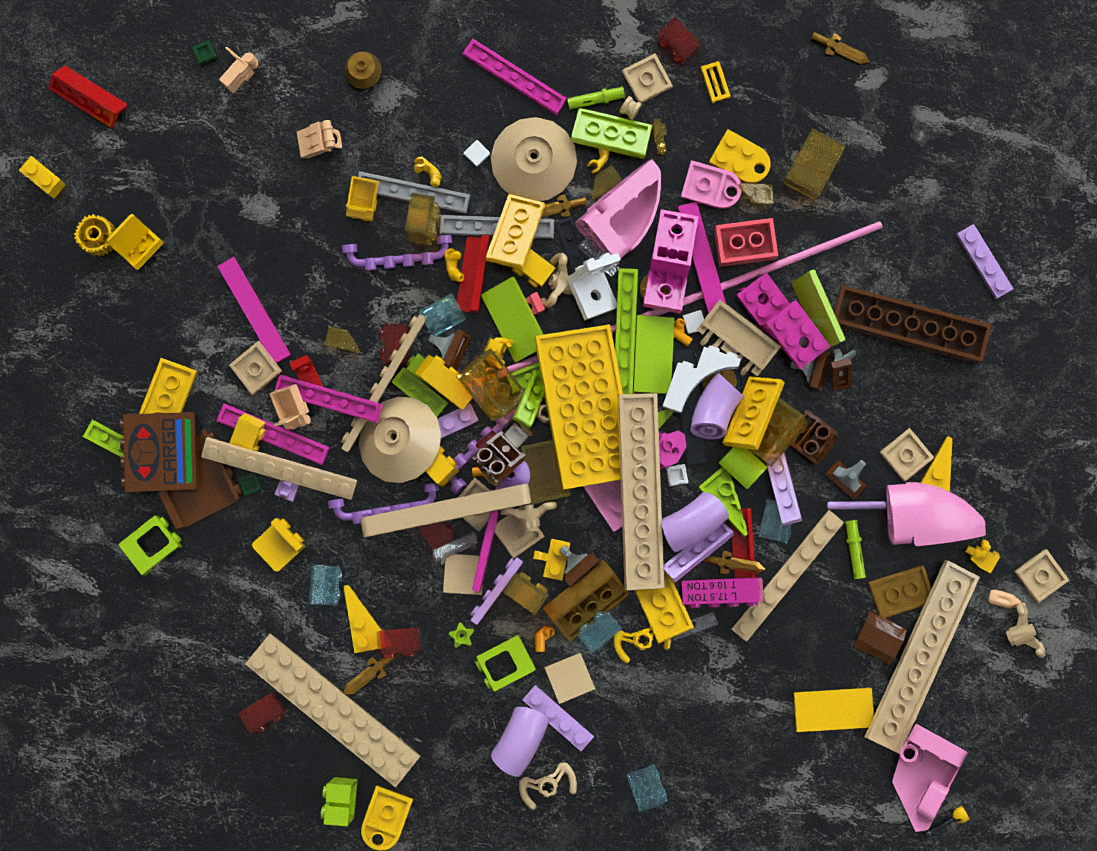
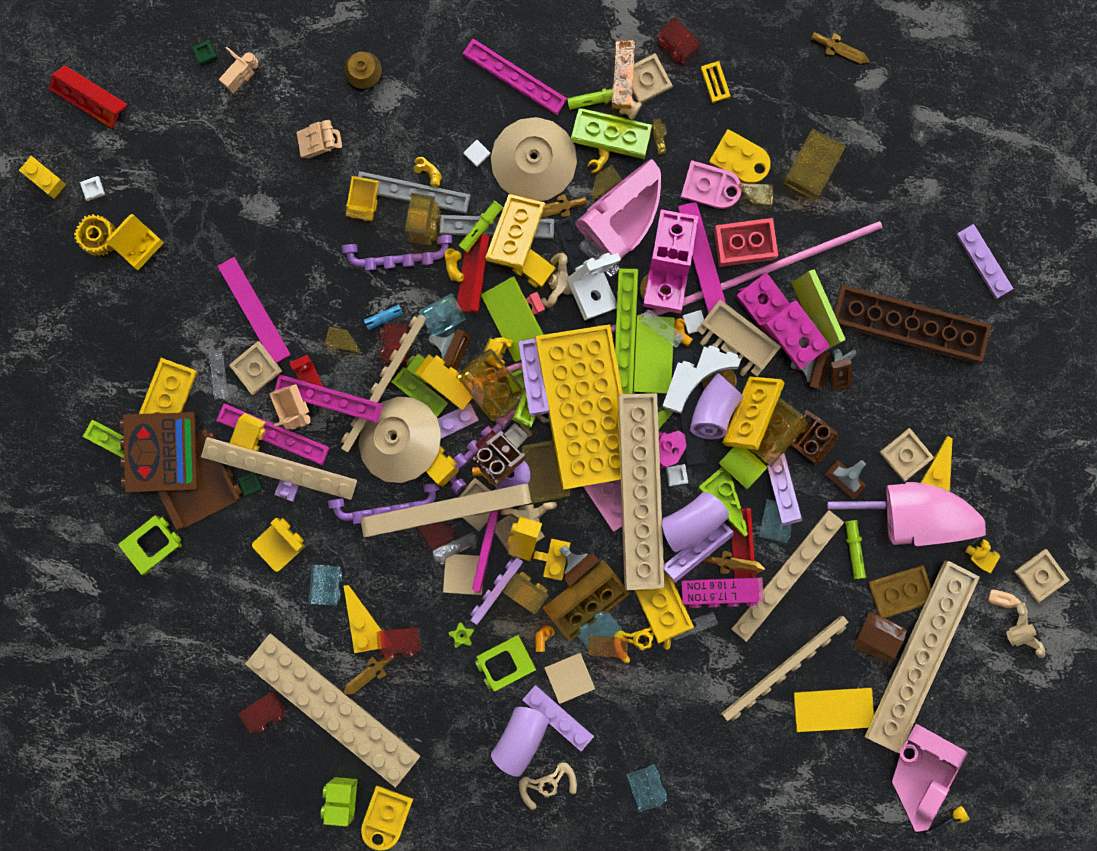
(92, 188): none -> white tile
(217, 366): none -> clear piece
(383, 317): none -> dark azure pin
(482, 224): none -> lime pin
(524, 538): none -> yellow brick
(533, 378): none -> lavender plate
(607, 646): none -> clear orange tile
(623, 74): none -> clear orange tile
(669, 333): none -> clear piece
(791, 663): none -> tan plate

